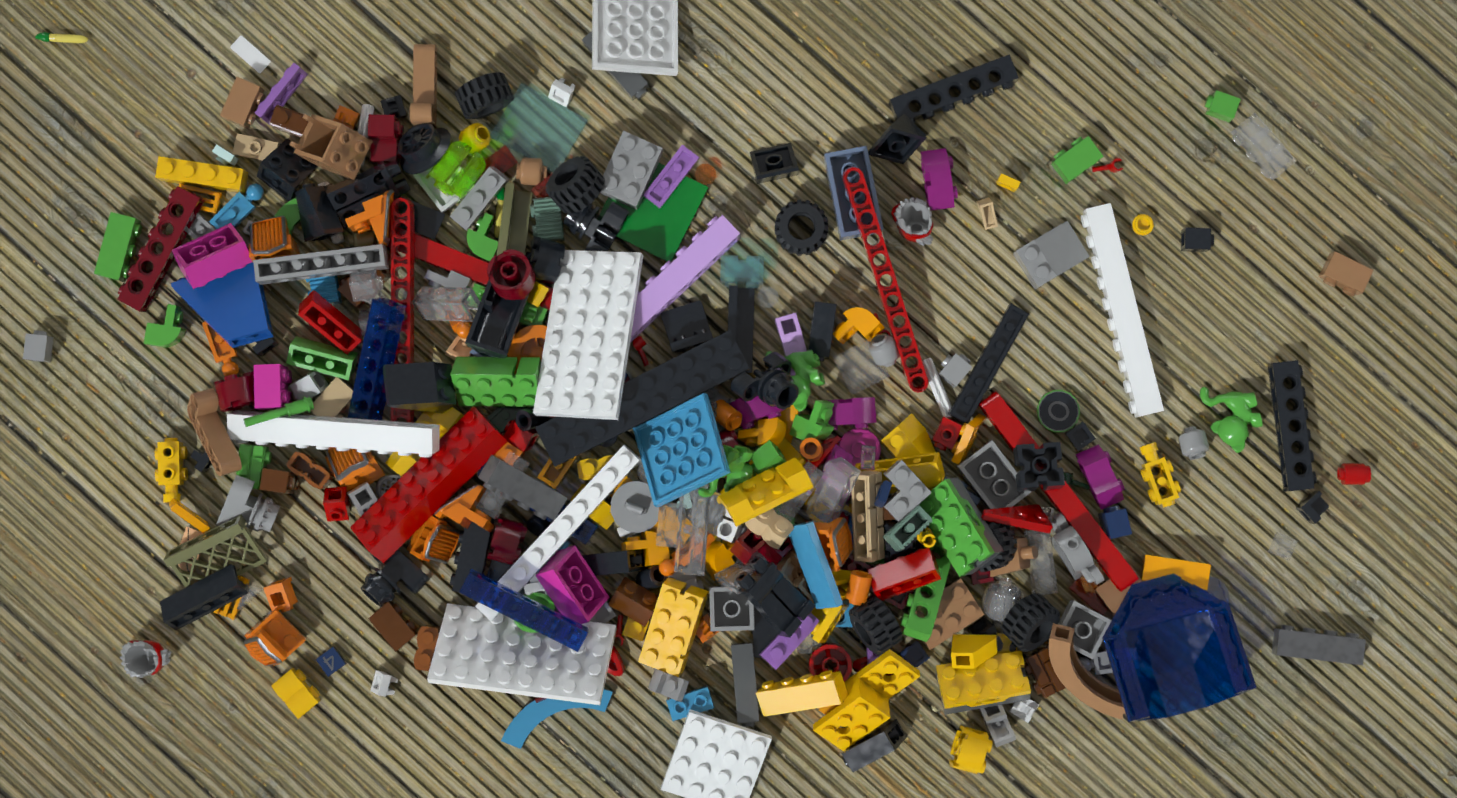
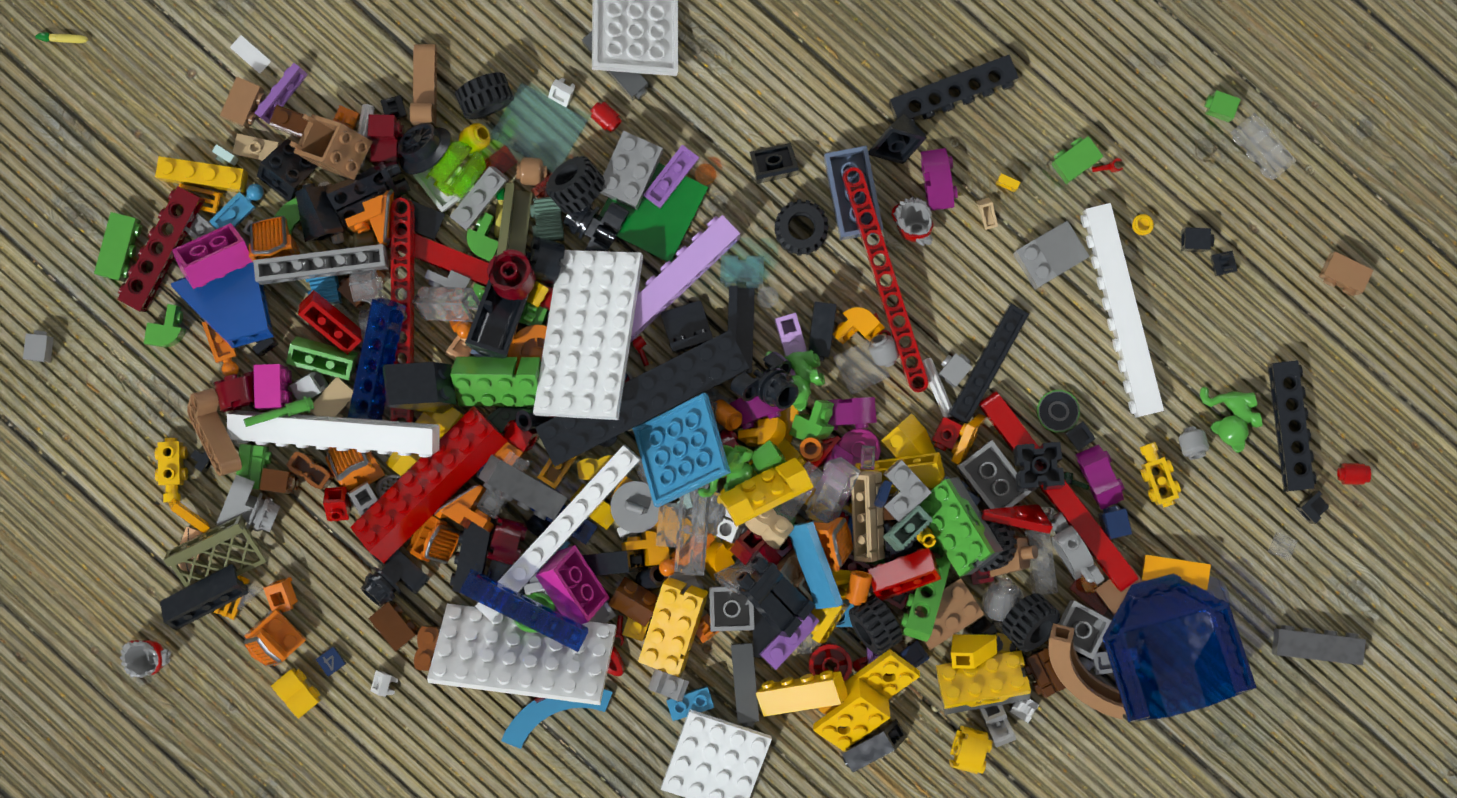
(605, 116): none -> red brick
(1223, 263): none -> black tile

